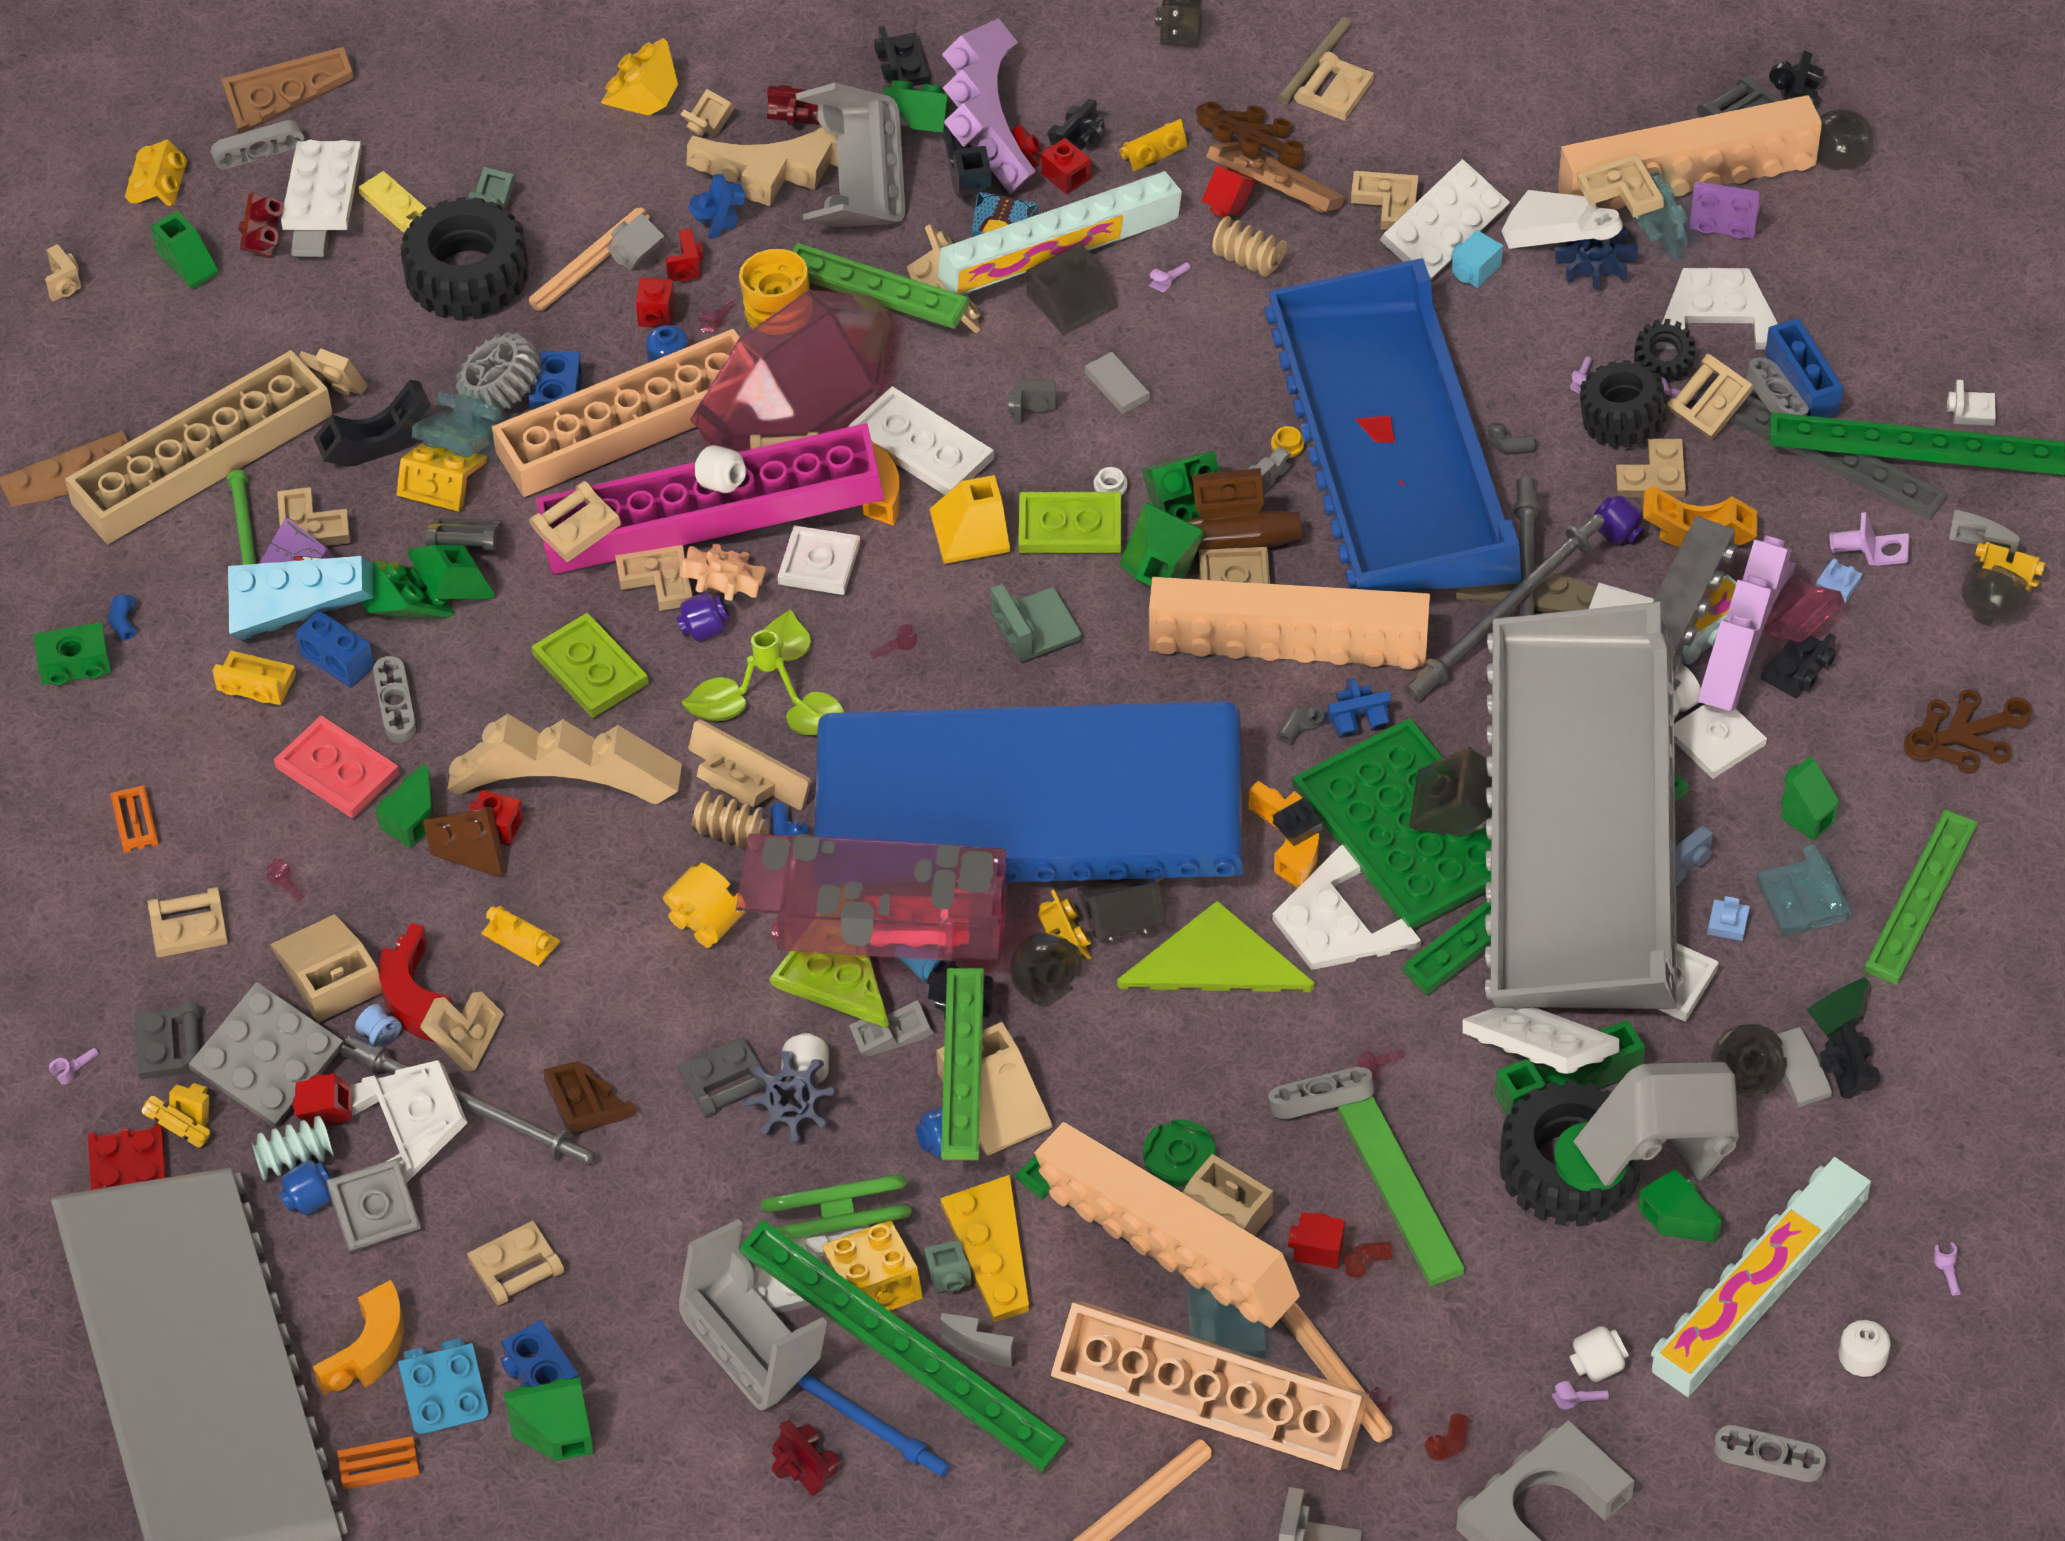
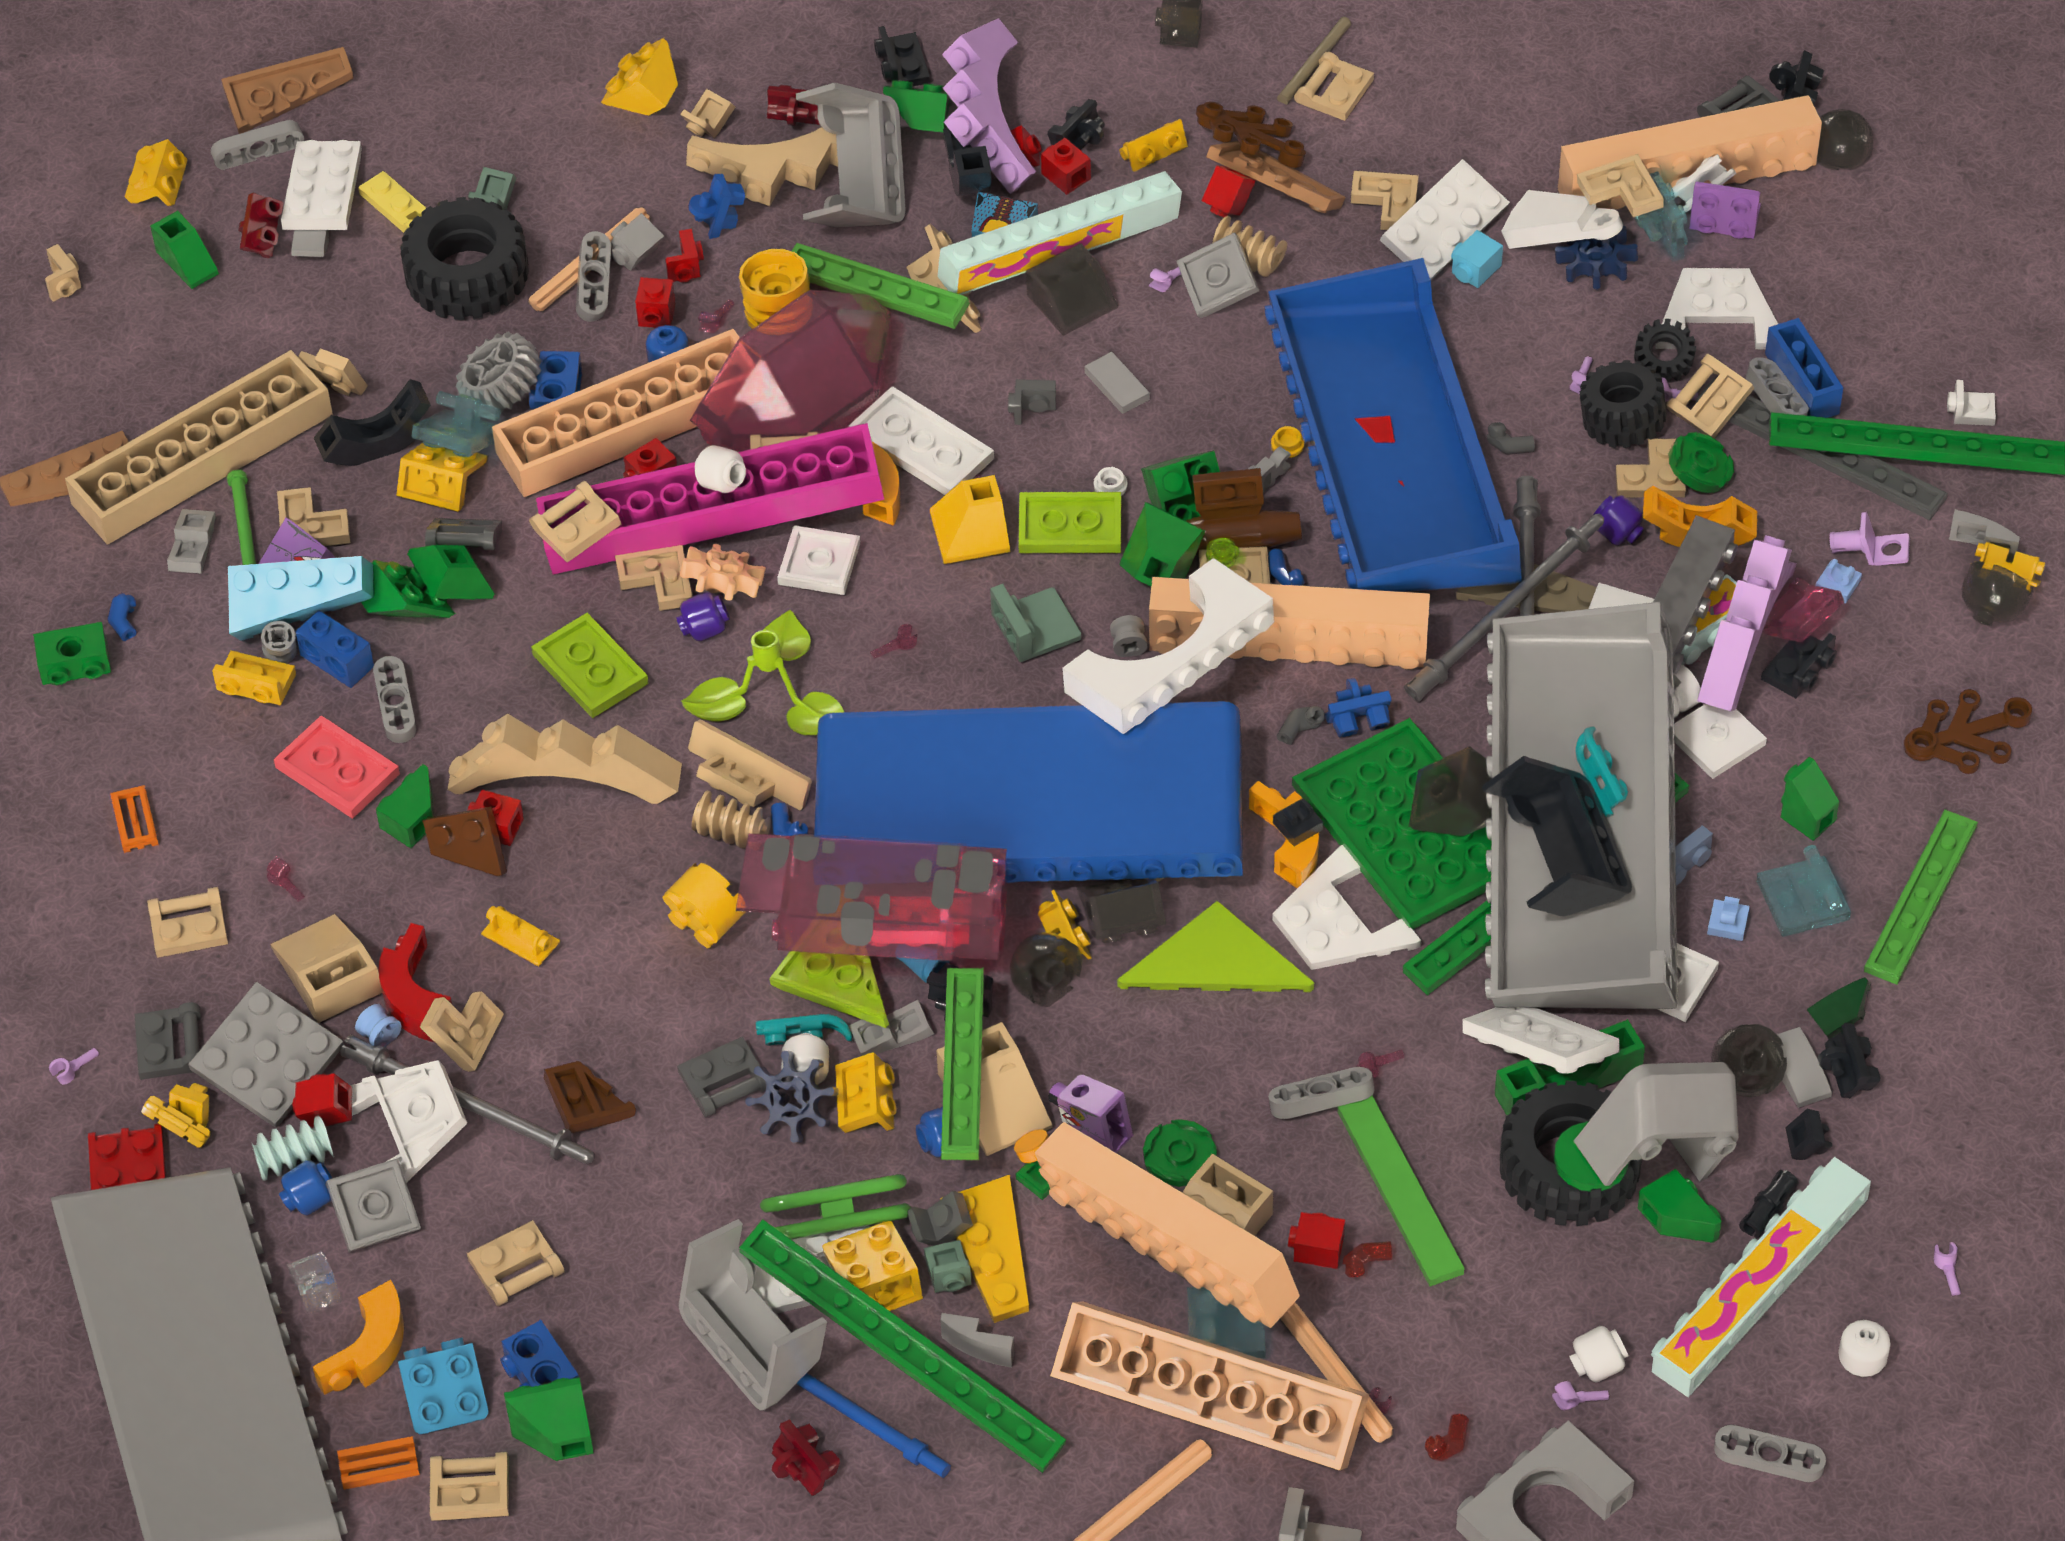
(192, 541): none -> light grey slope
(276, 649): none -> light grey wheel
(315, 1283): none -> clear bracket
(469, 1495): none -> tan plate
(585, 287): none -> light grey beam
(648, 458): none -> red brick
(777, 1029): none -> teal piece
(865, 1093): none -> yellow bracket
(941, 1221): none -> dark grey bracket
(1029, 1144): none -> light orange tile
(1094, 1110): none -> medium lavender torso
(1128, 636): none -> light grey wheel
(1133, 689): none -> white arch
(1217, 275): none -> light grey plate
(1223, 551): none -> clear neon green plate
(1280, 572): none -> blue arm
(1569, 832): none -> black windscreen
(1599, 765): none -> teal piece
(1701, 462): none -> green tile
(1708, 170): none -> white piece
(1768, 1203): none -> black pin
(1807, 1135): none -> black tile

